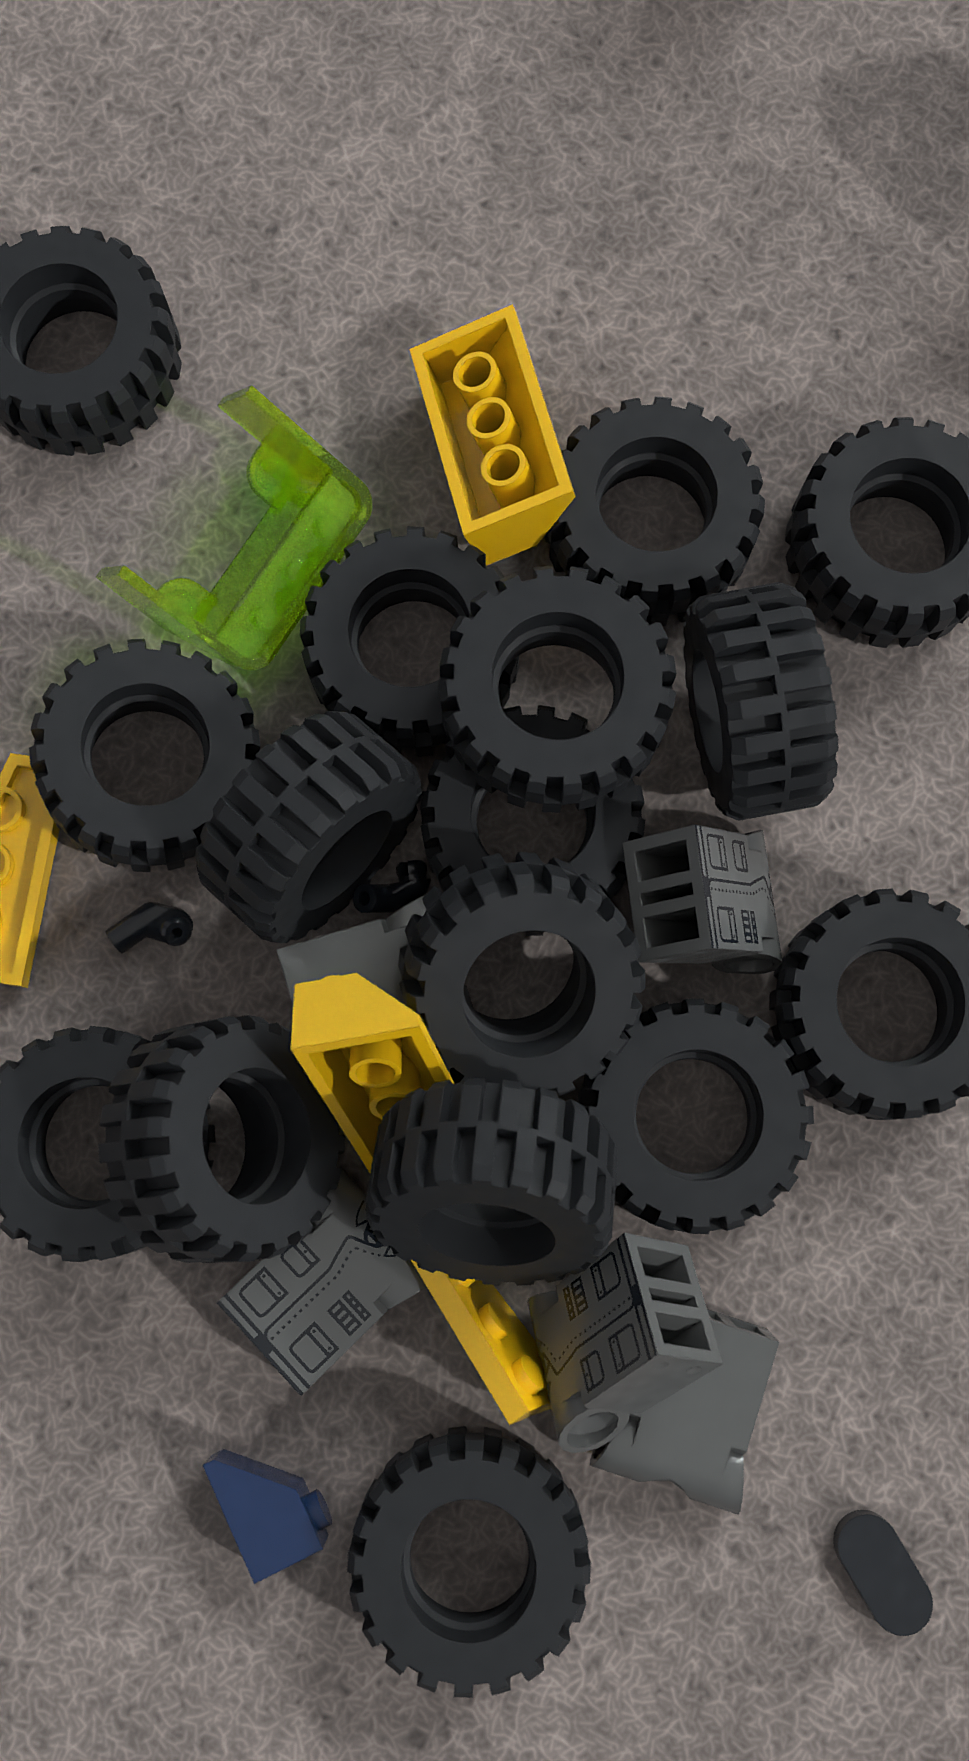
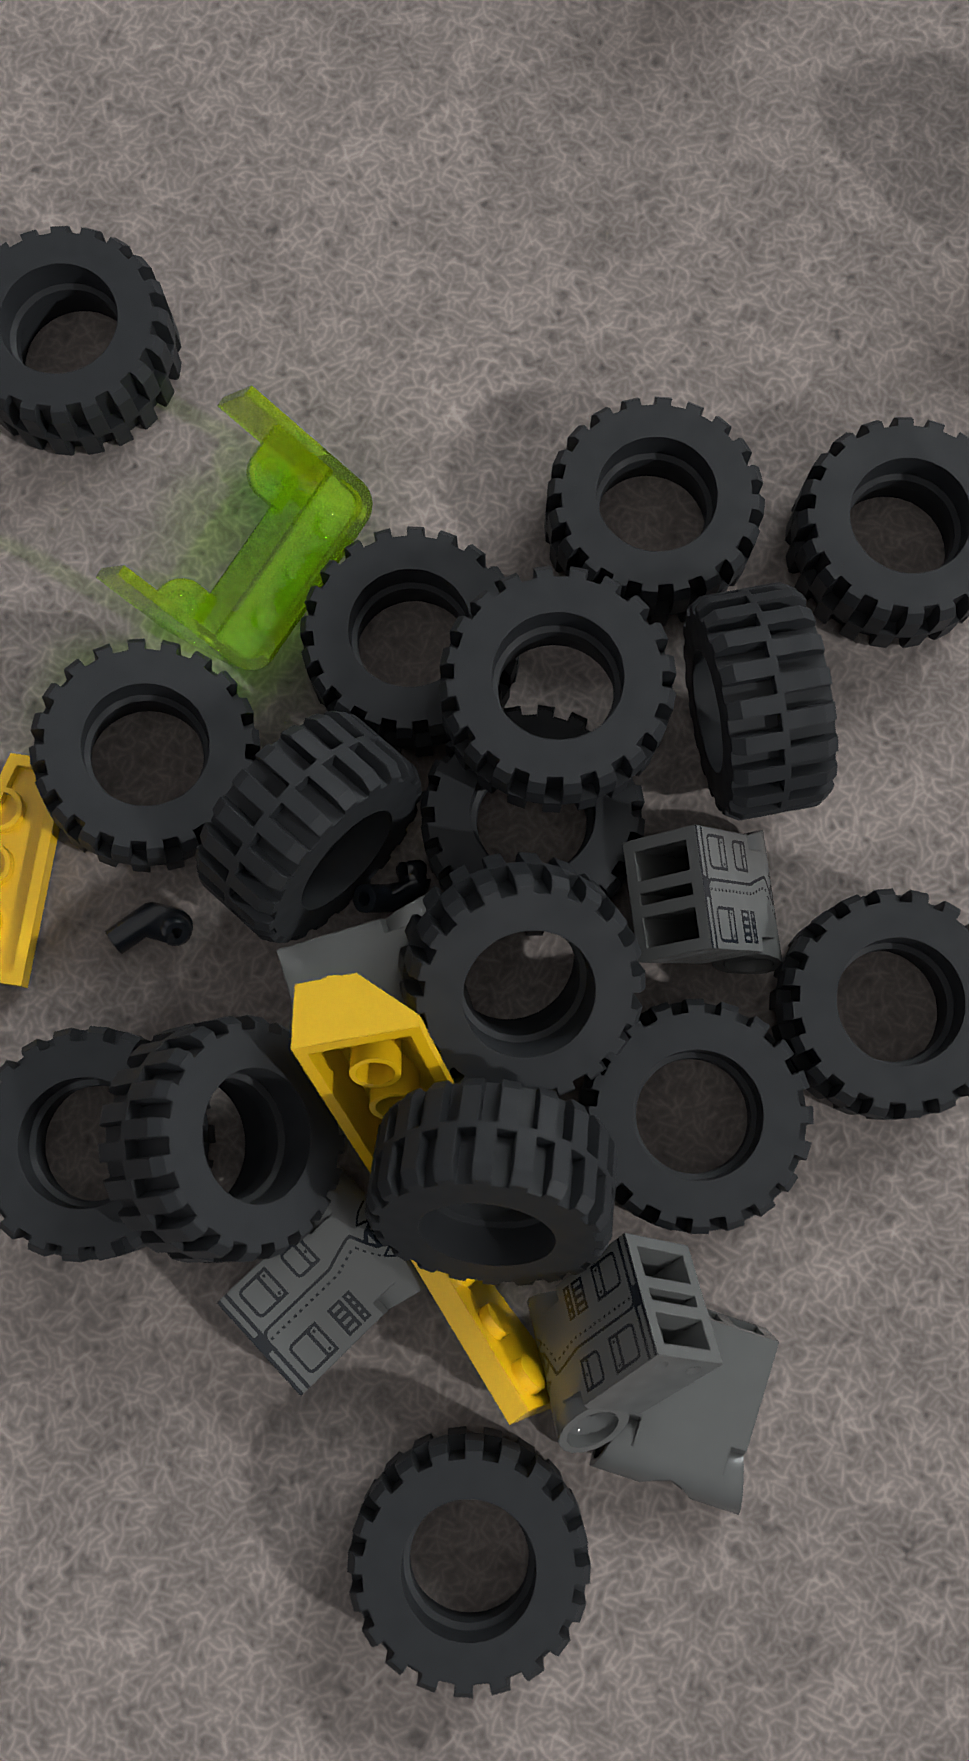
(268, 1512): dark blue slope -> none
(494, 434): yellow slope -> none
(883, 1572): black tile -> none

